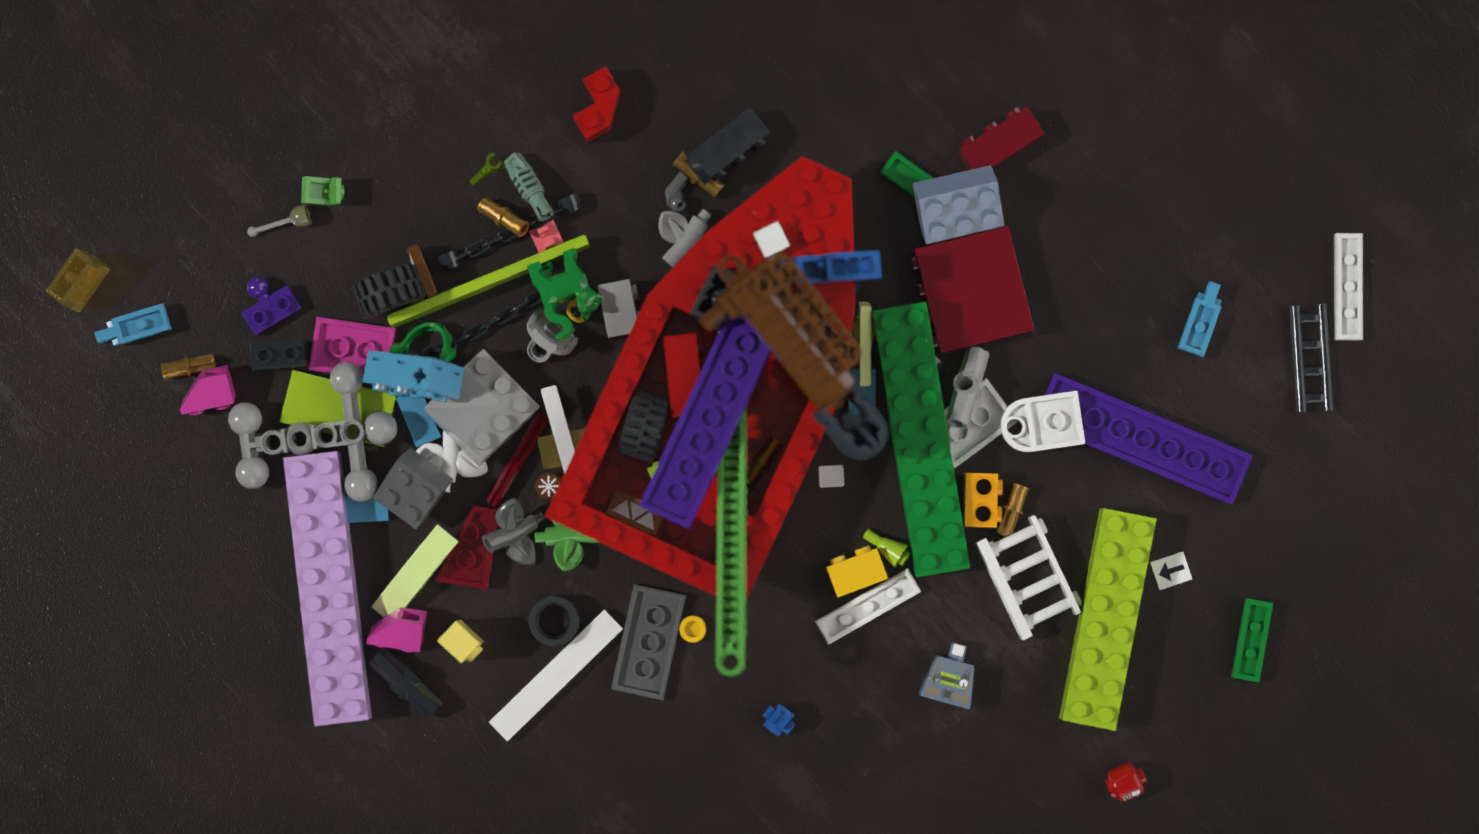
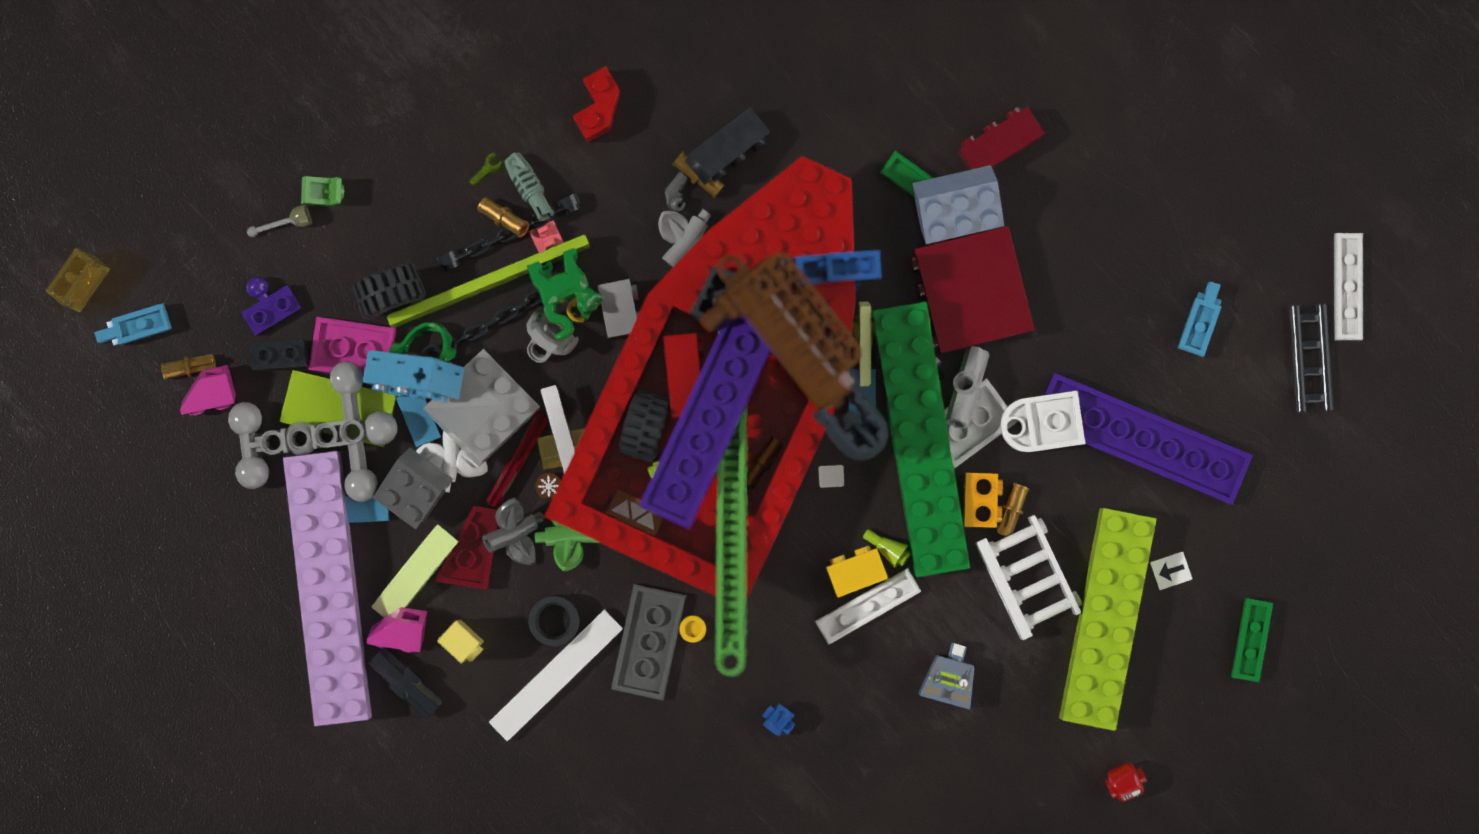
(416, 258): reddish brown tile -> none
(771, 239): white tile -> none

